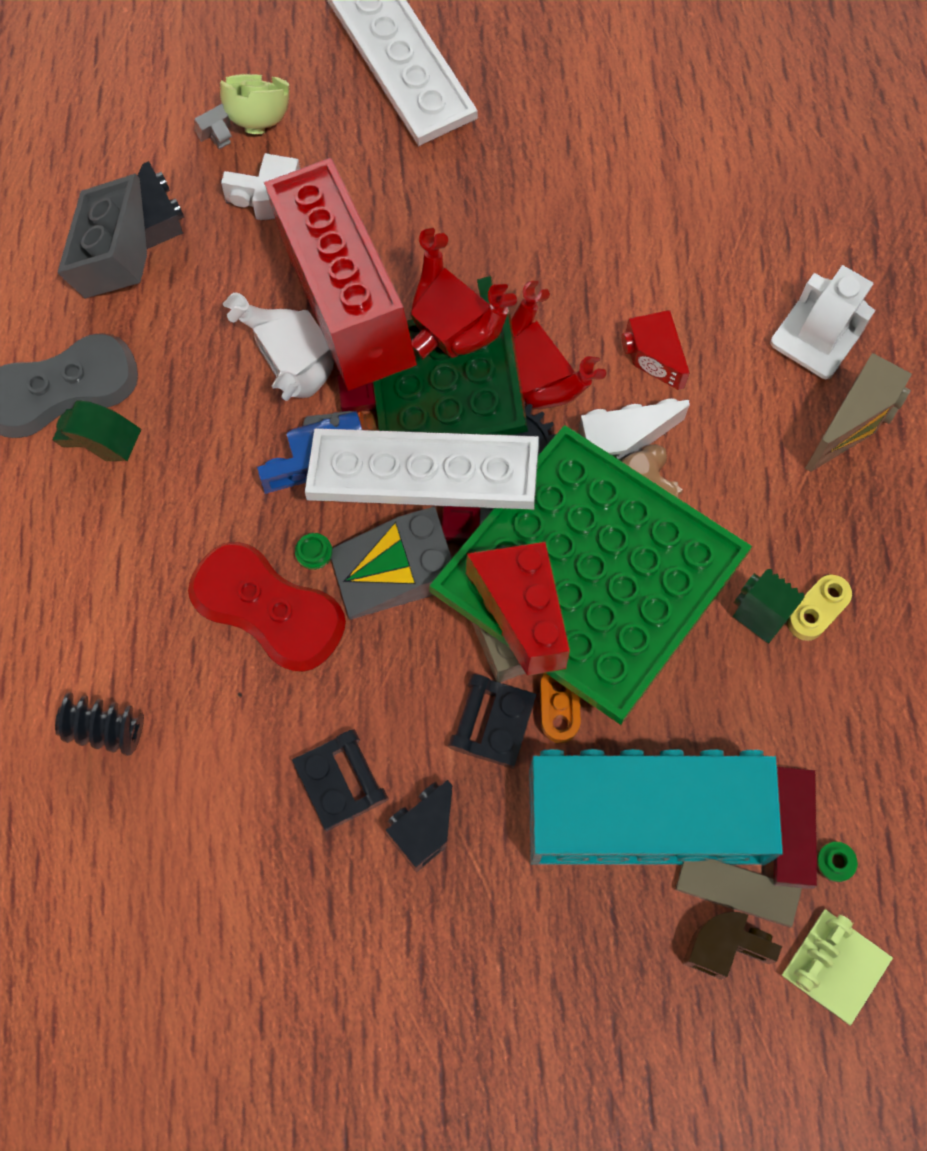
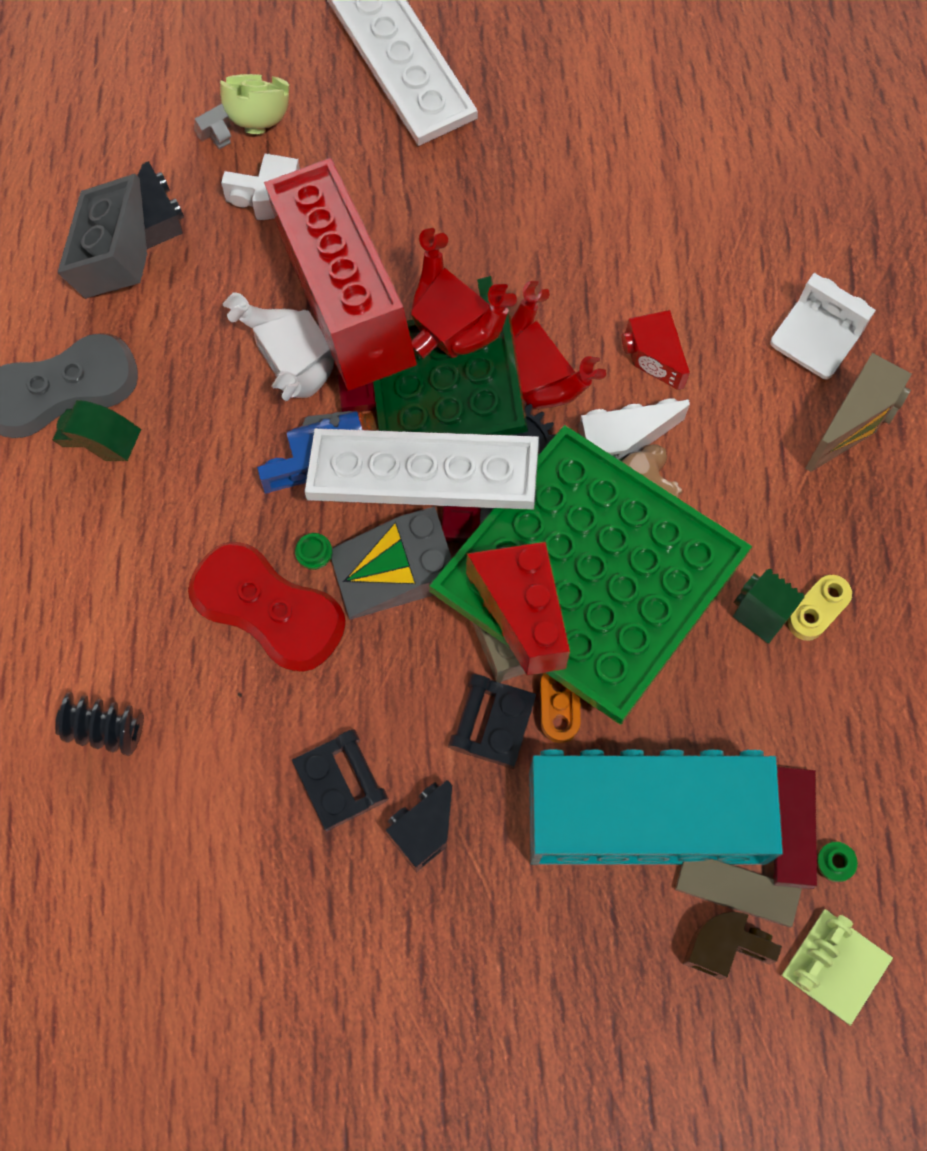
(834, 310): white brick -> none

